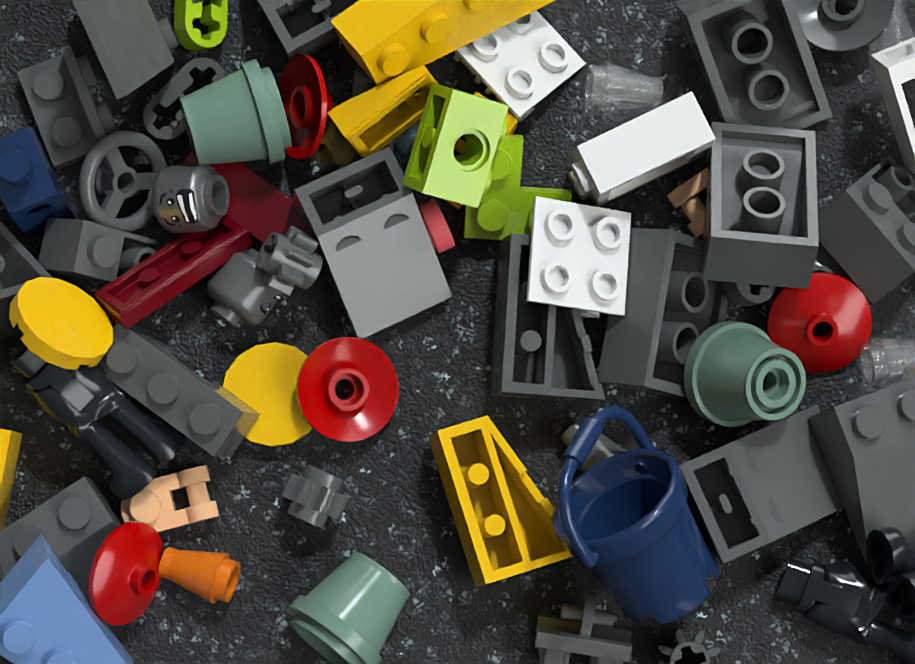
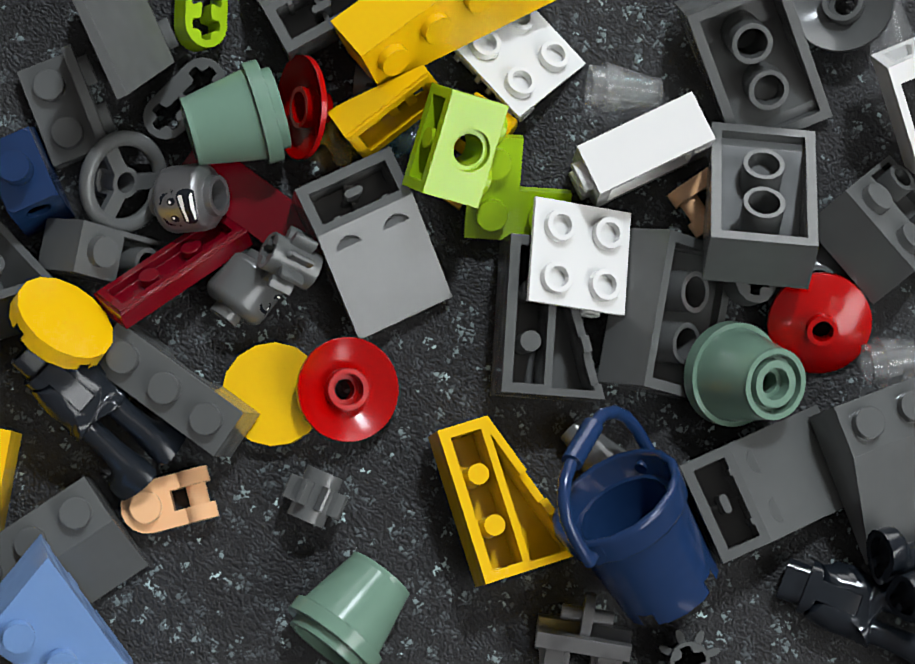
(125, 573): red dish -> none
(201, 572): orange cone -> none
(436, 226): coral tile -> none

